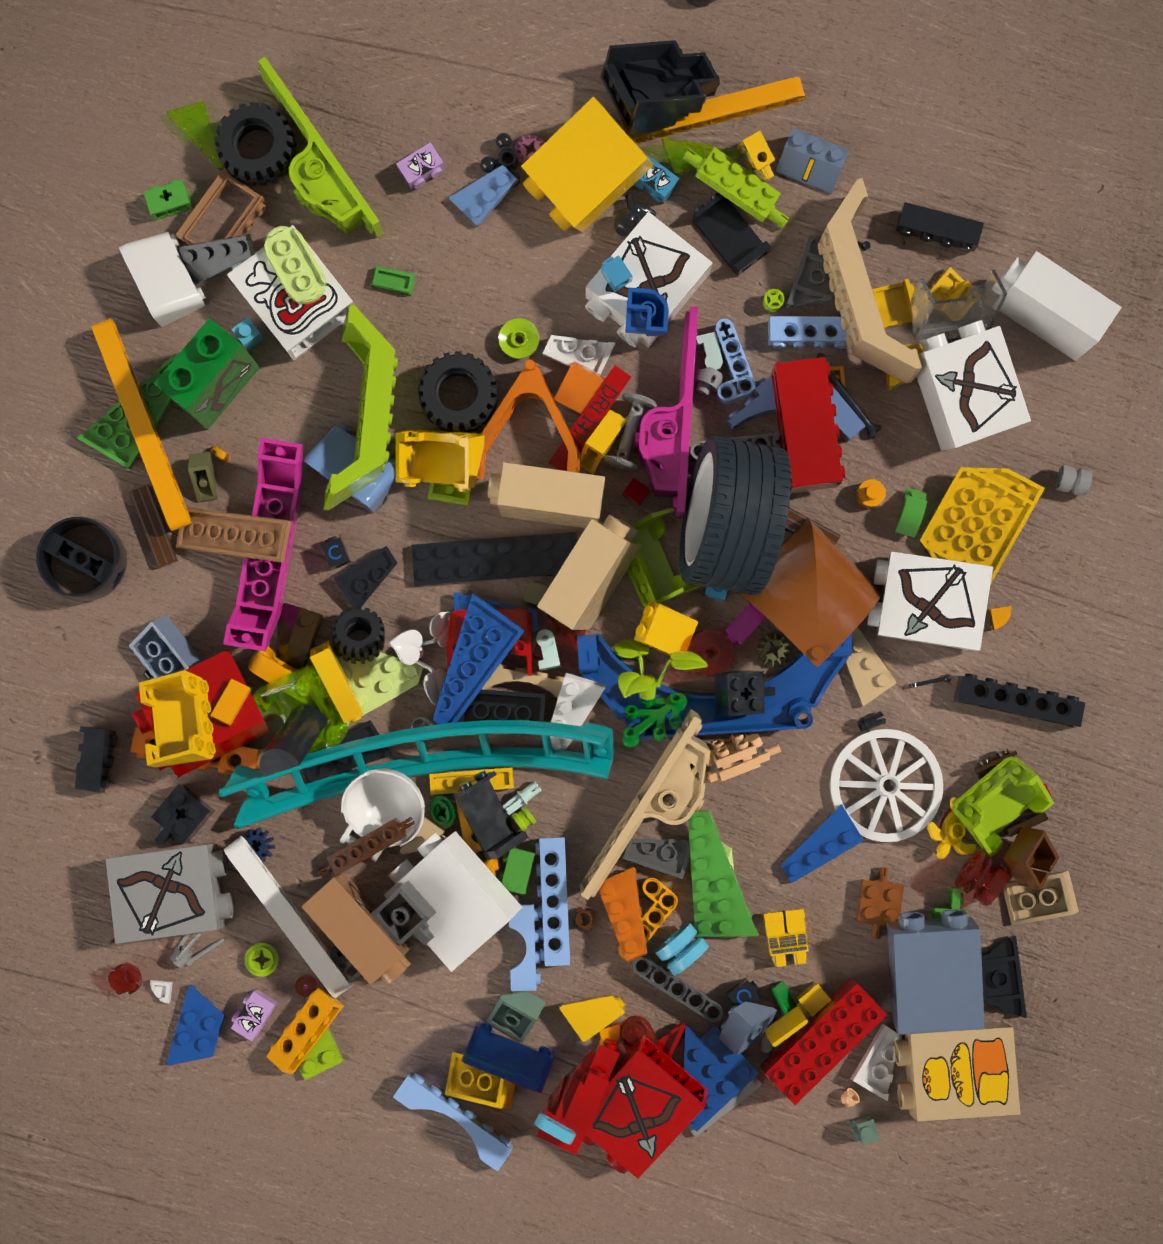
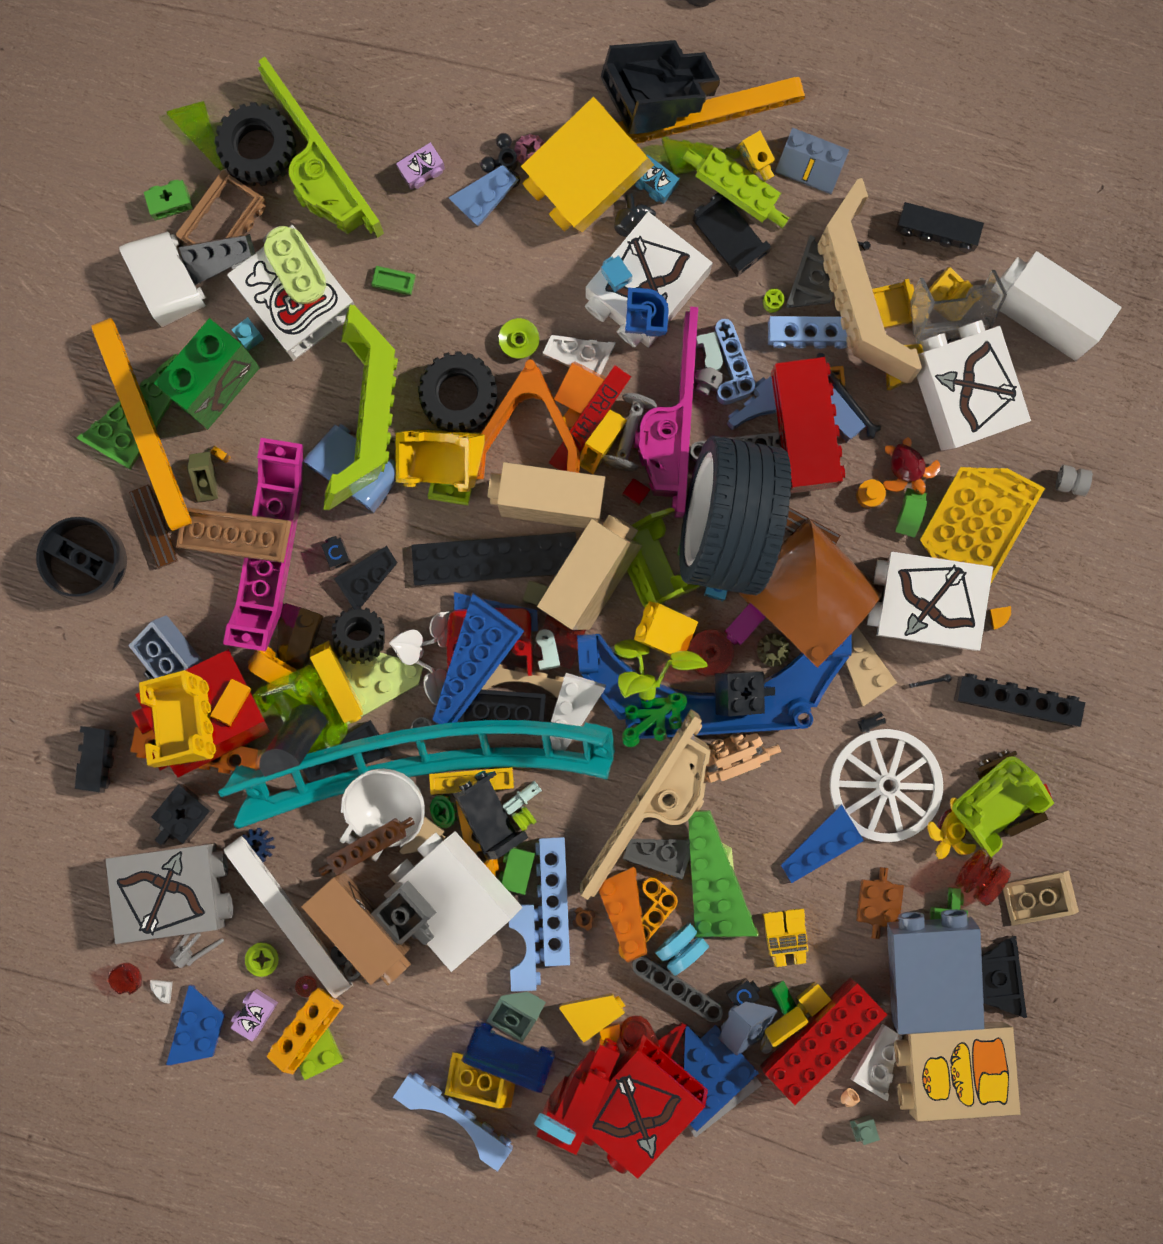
(571, 417): none -> light orange tile
(909, 467): none -> animal
(1030, 851): reddish brown piece -> none

